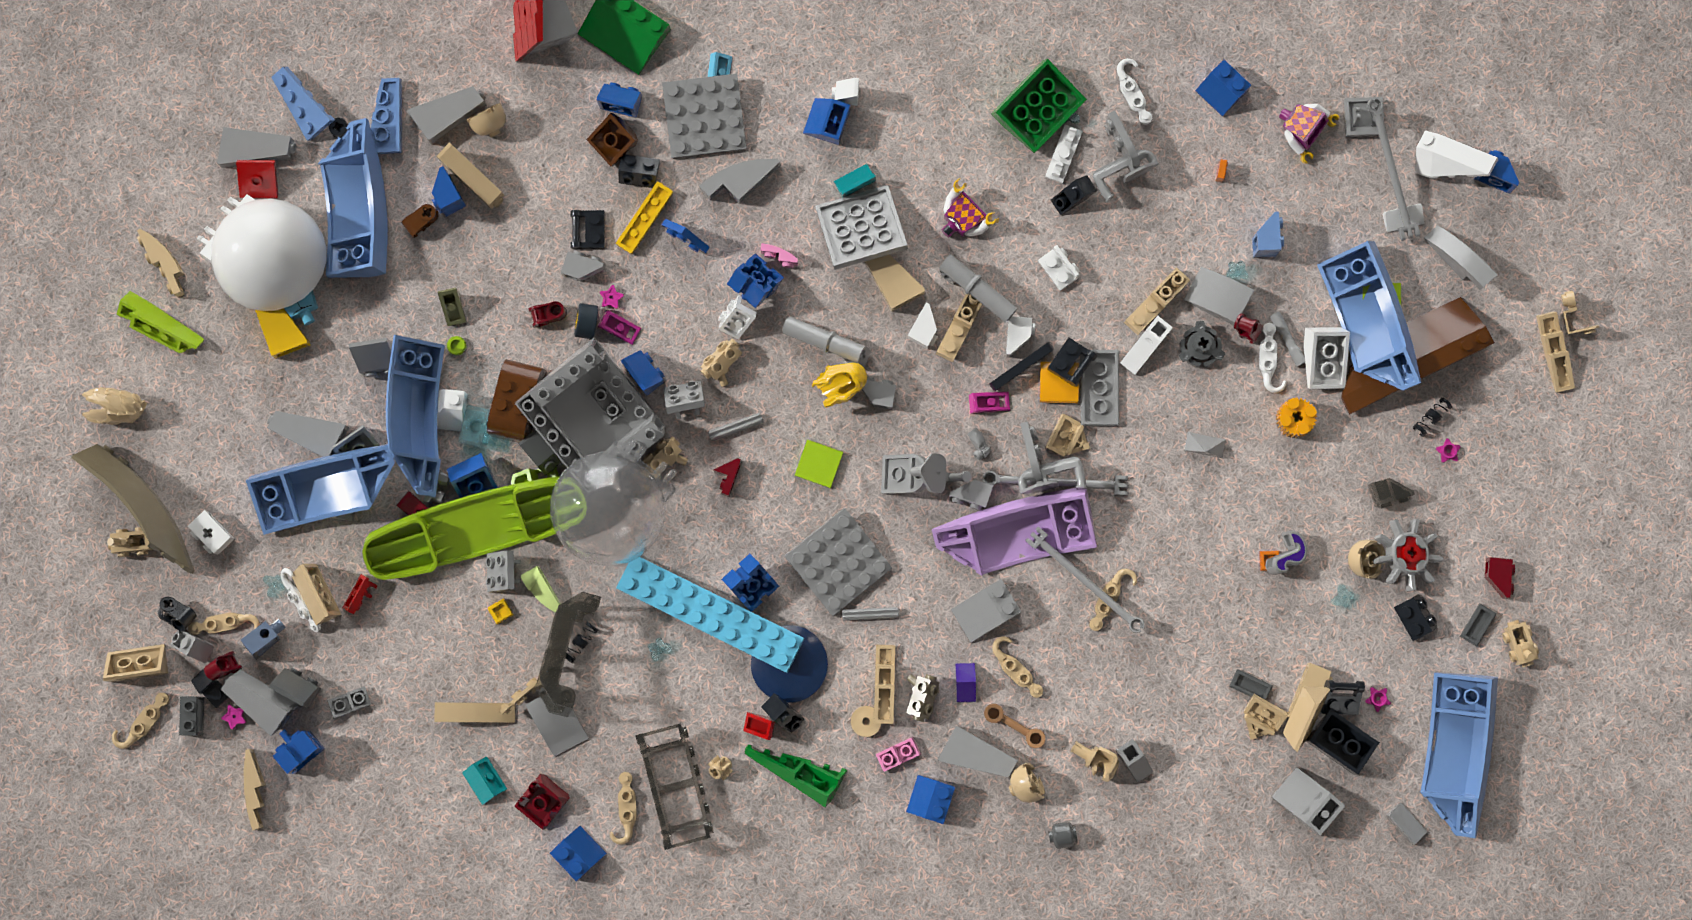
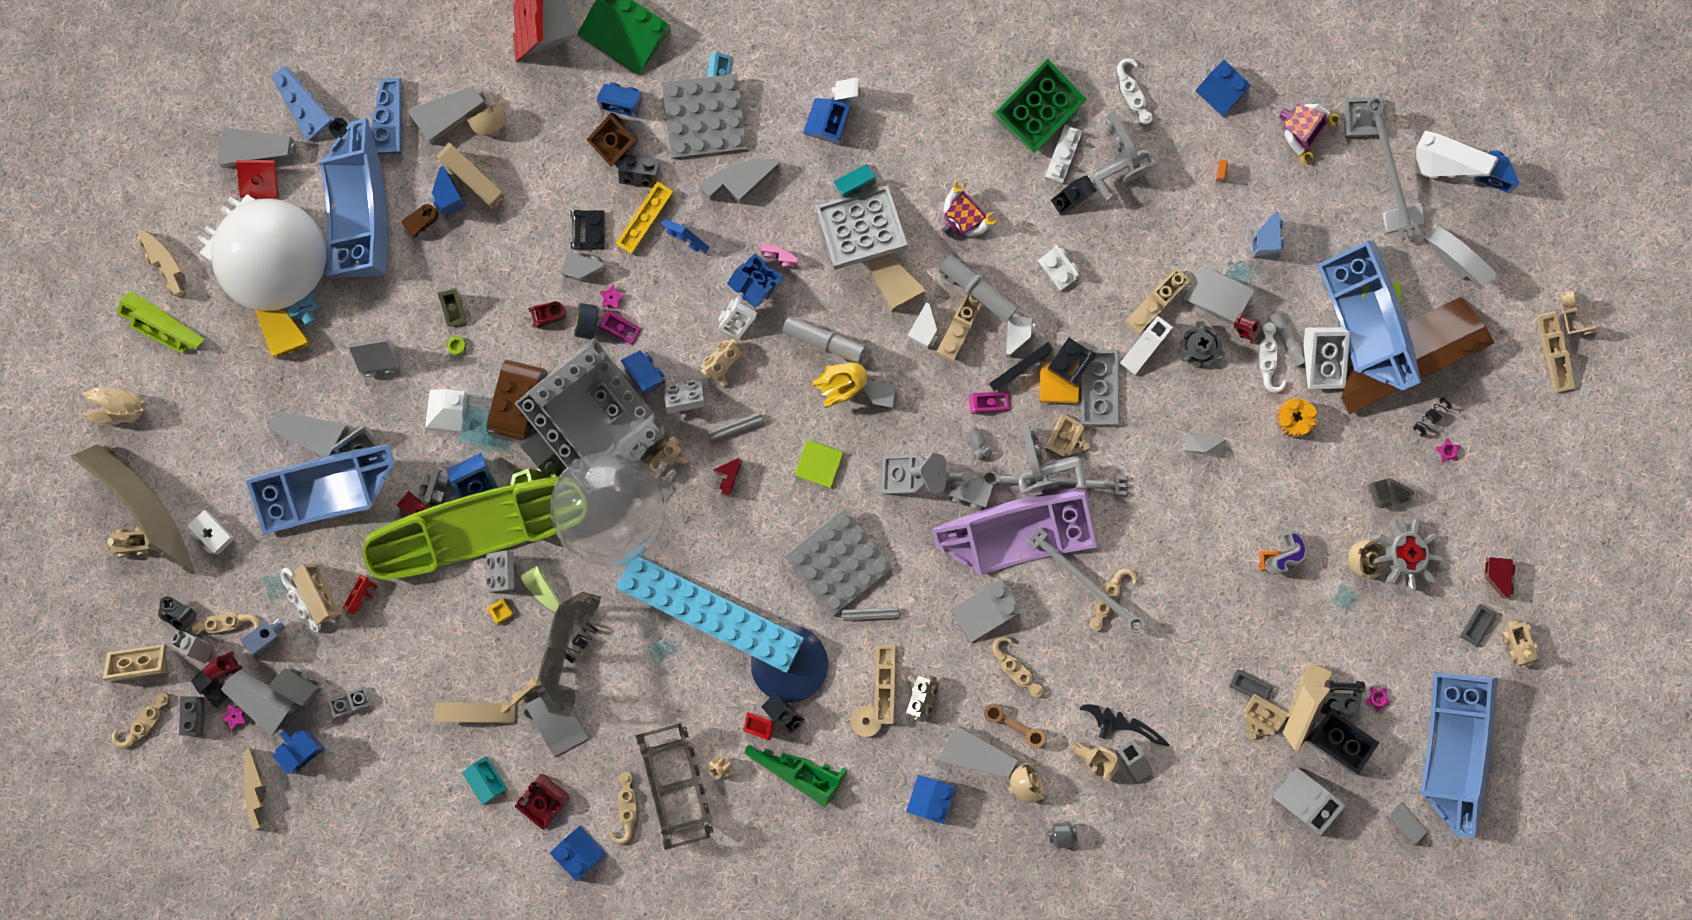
(413, 410): medium blue slope -> none
(750, 582): blue brick -> none
(898, 754): bright pink slope -> none
(965, 682): dark purple slope -> none
(1109, 722): none -> black piece
(1416, 617): black bracket -> none

